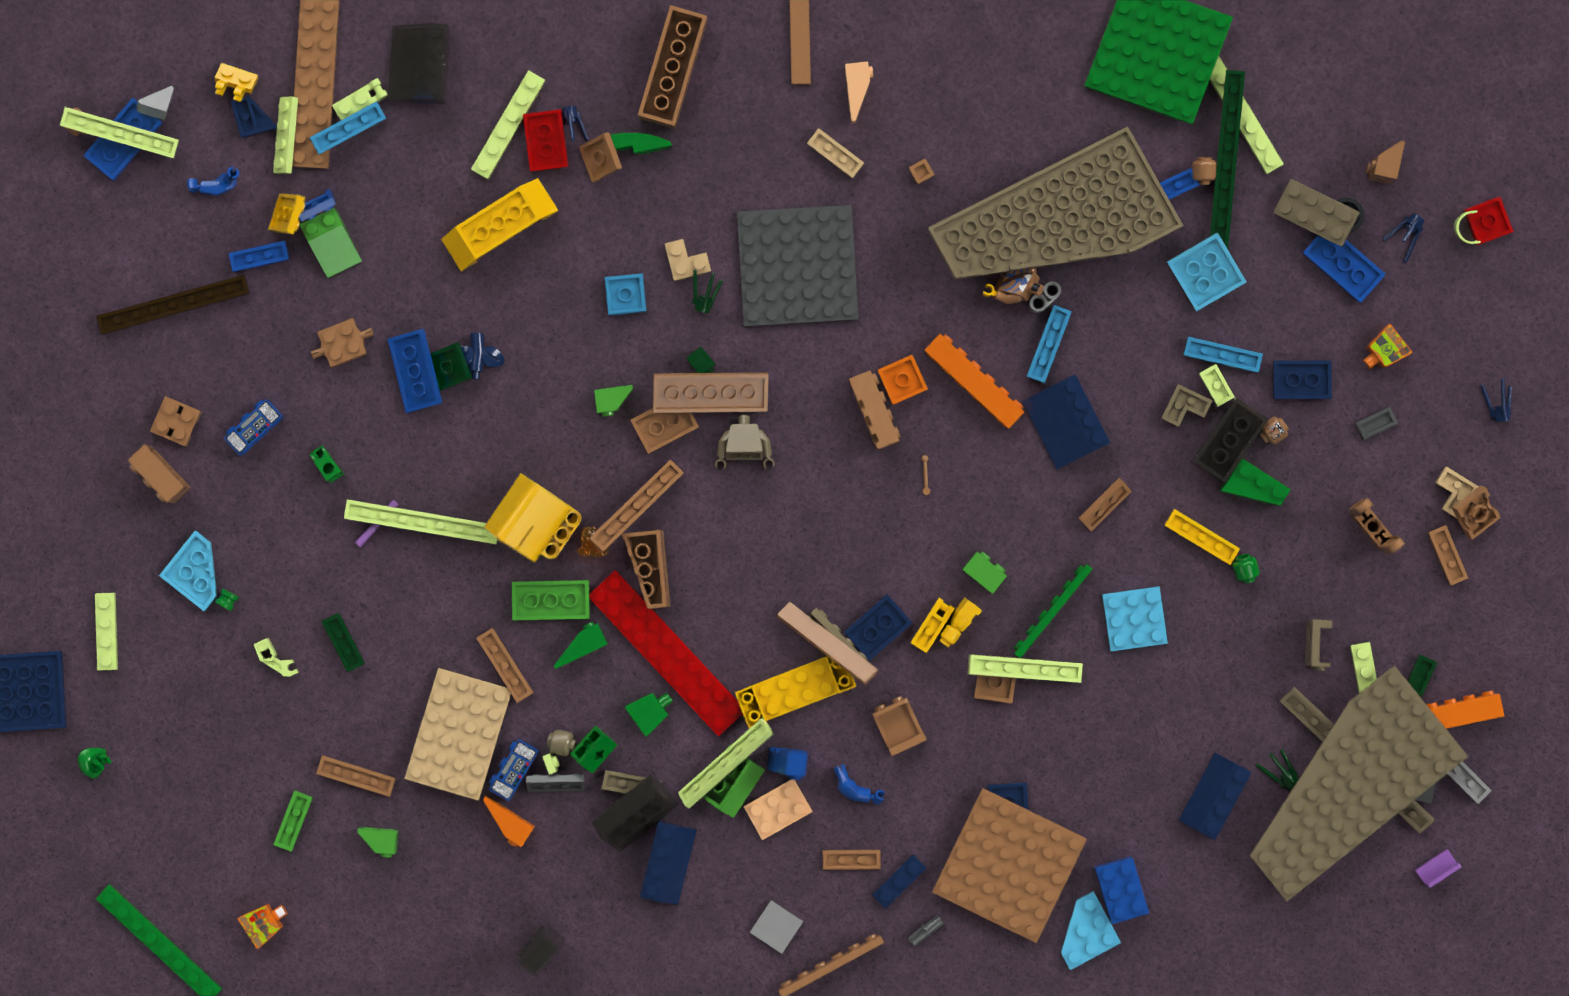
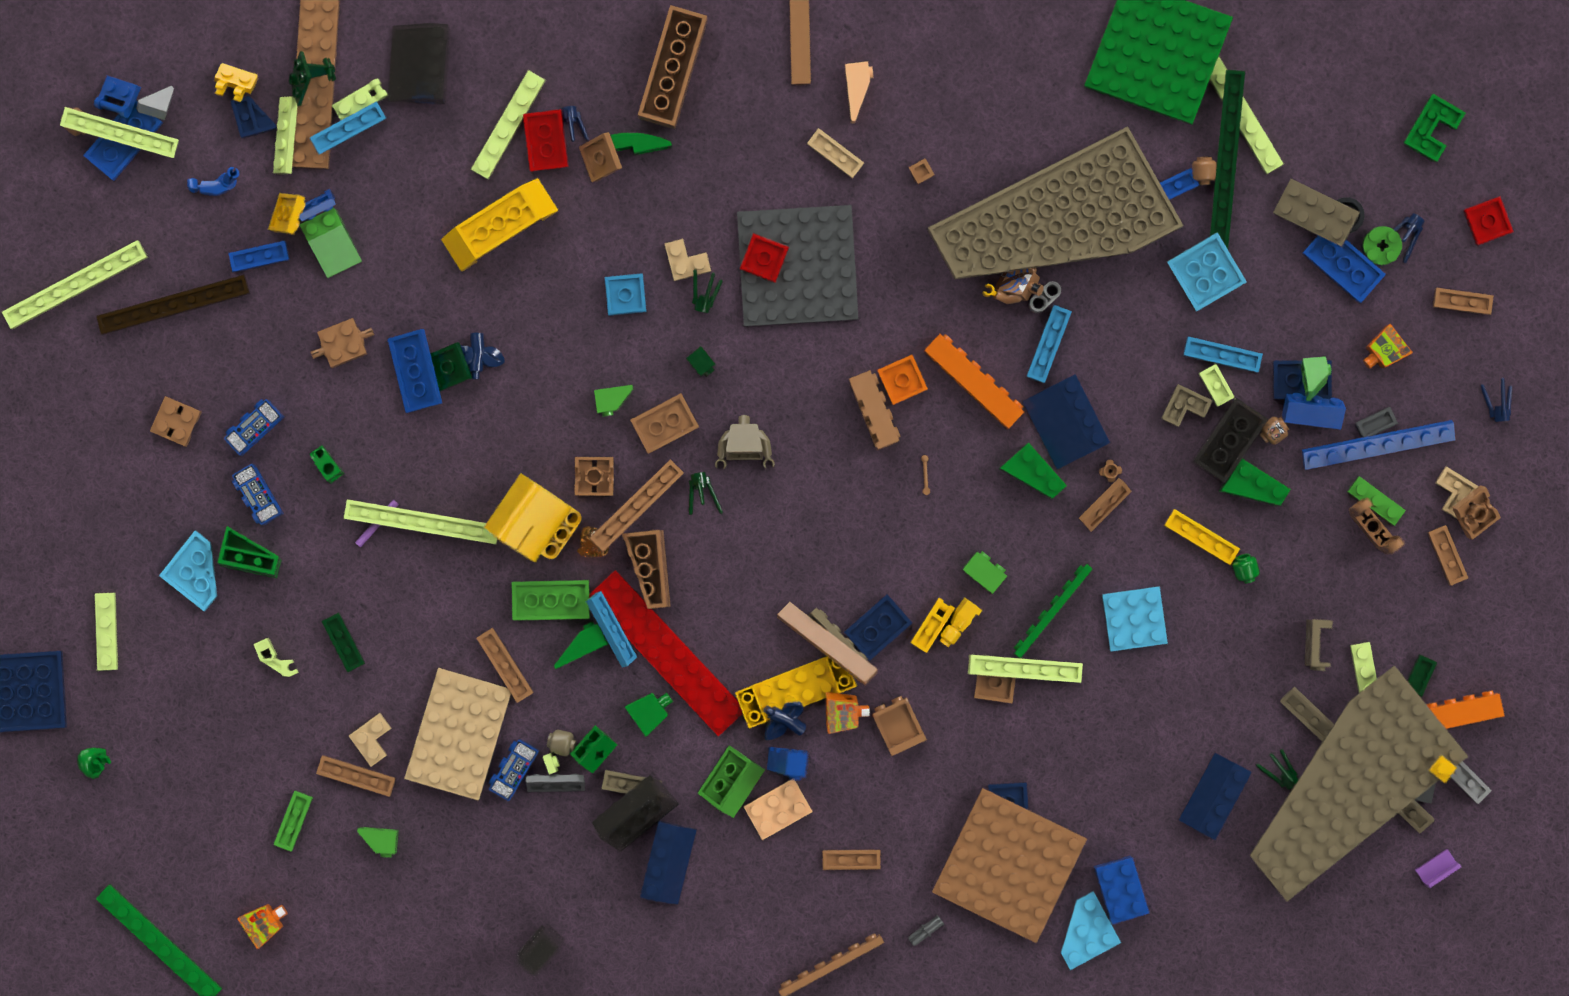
(74, 284): none -> yellowish green plate
(117, 90): none -> blue plate
(158, 474): medium nougat brick -> none
(227, 599): green wheel -> none
(247, 556): none -> green wedge
(256, 495): none -> brick
(303, 72): none -> dark green plate
(366, 736): none -> tan plate
(511, 825): orange slope -> none
(589, 476): none -> medium nougat brick
(611, 629): none -> dark azure plate
(699, 481): none -> dark green plant
(710, 392): medium nougat plate -> none
(725, 763): yellowish green plate -> none
(764, 258): none -> red tile
(776, 926): light grey tile -> none
(784, 719): none -> dark blue plant
(843, 712): none -> torso
(854, 792): blue arm -> none
(899, 881): dark blue plate -> none
(1034, 471): none -> green wedge
(1115, 471): none -> medium nougat plate
(1314, 375): none -> bright green slope
(1317, 412): none -> blue brick
(1378, 444): none -> blue plate
(1381, 503): none -> bright green plate
(1386, 165): medium nougat slope -> none
(1393, 242): none -> bright green plate
(1420, 137): none -> green plate
(1442, 769): none -> yellow plate
(1456, 228): yellowish green helmet -> none
(1463, 301): none -> medium nougat plate

